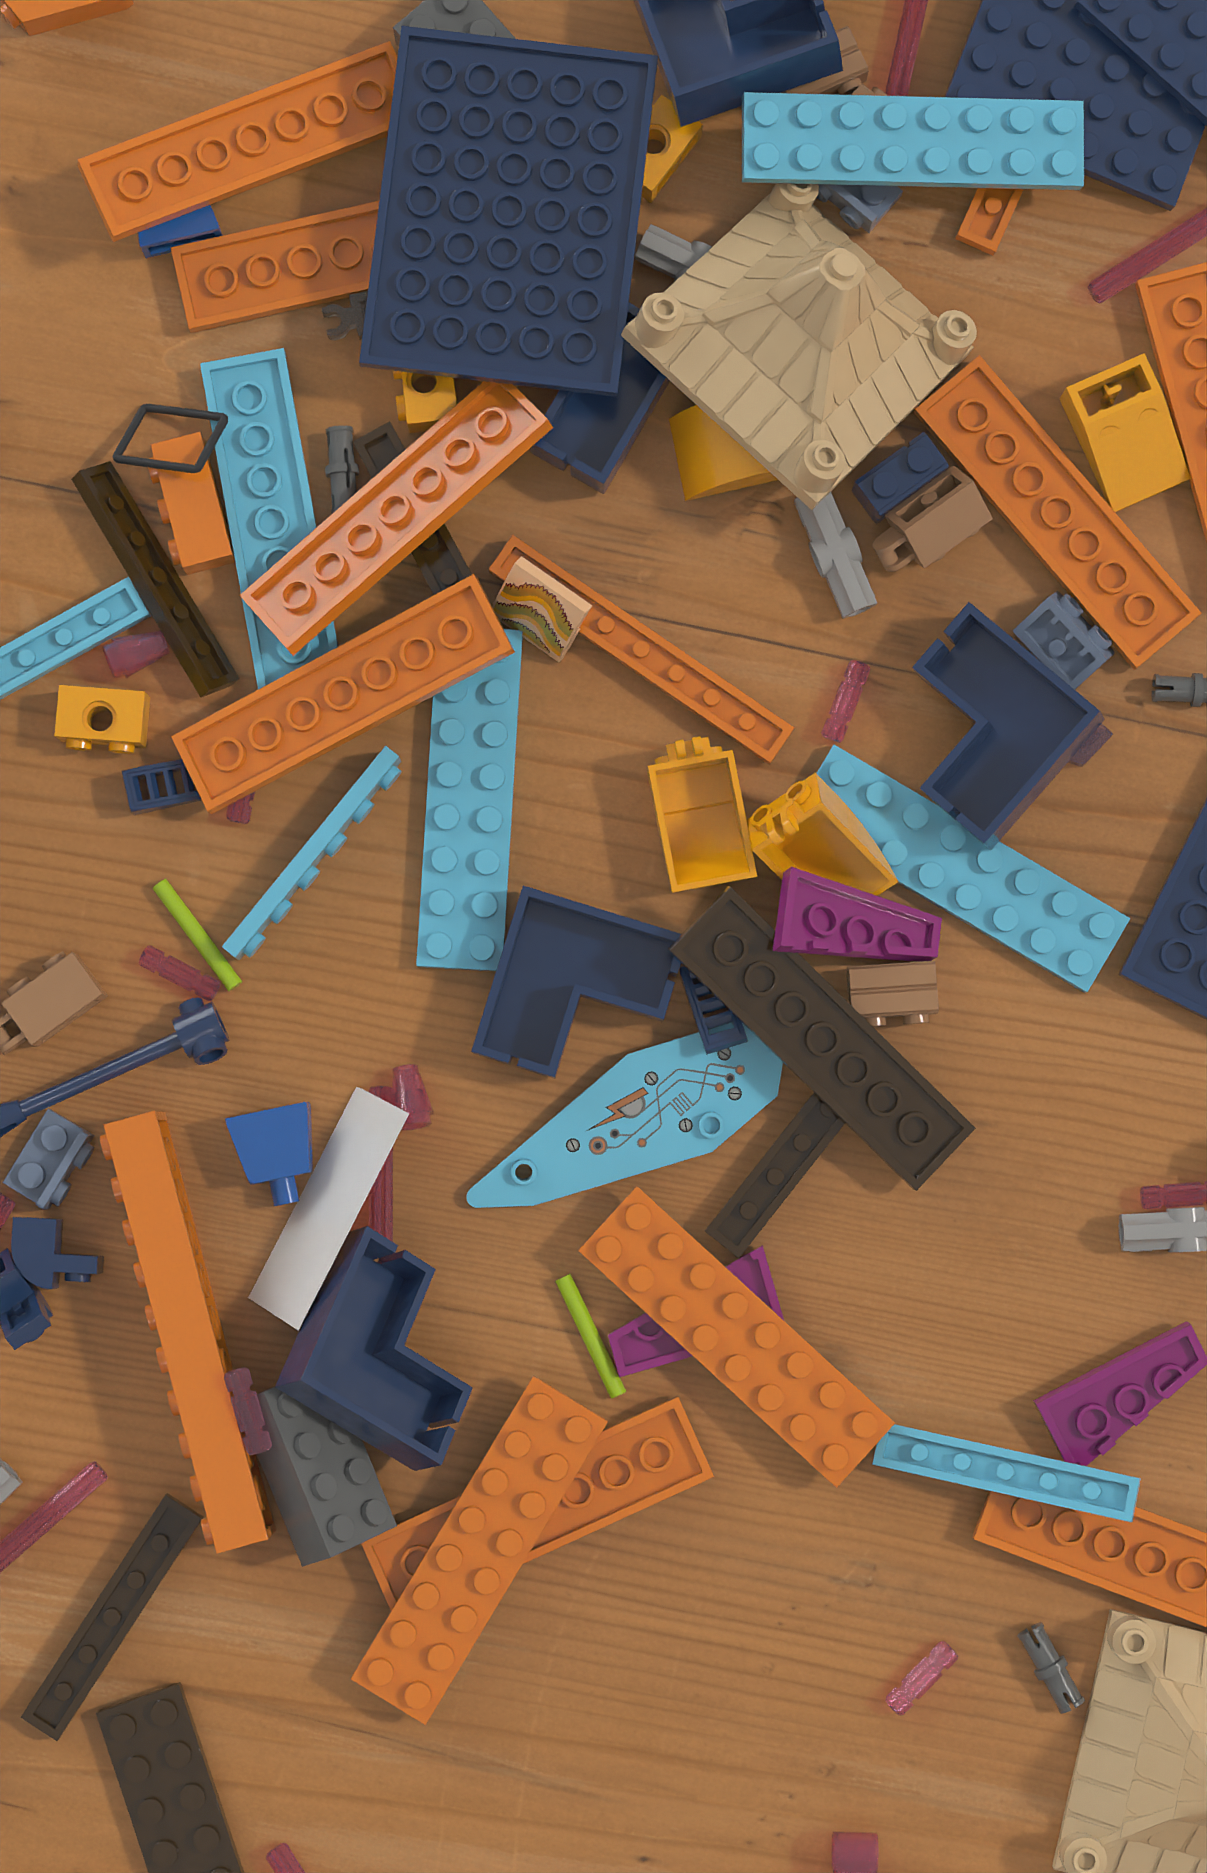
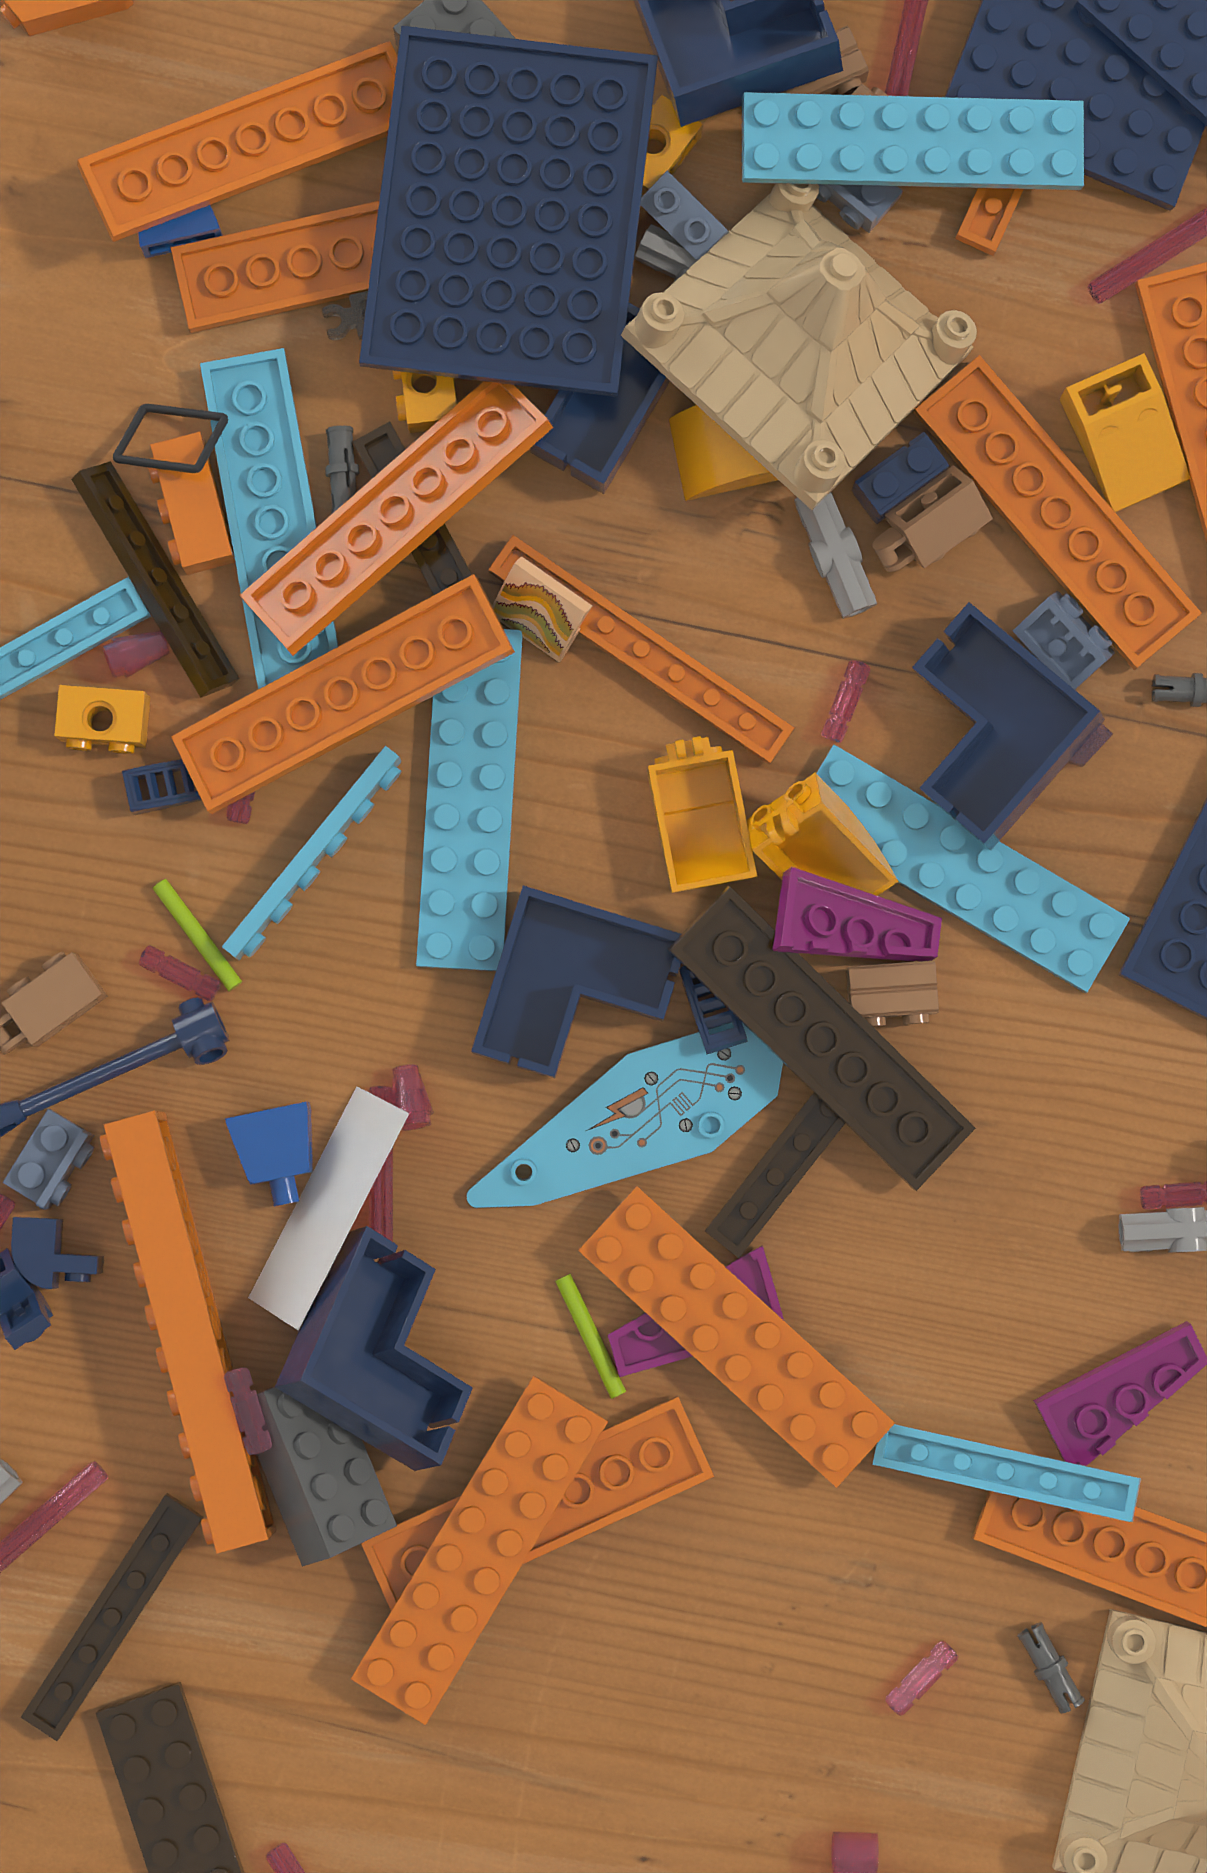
(682, 216): none -> sand blue bracket

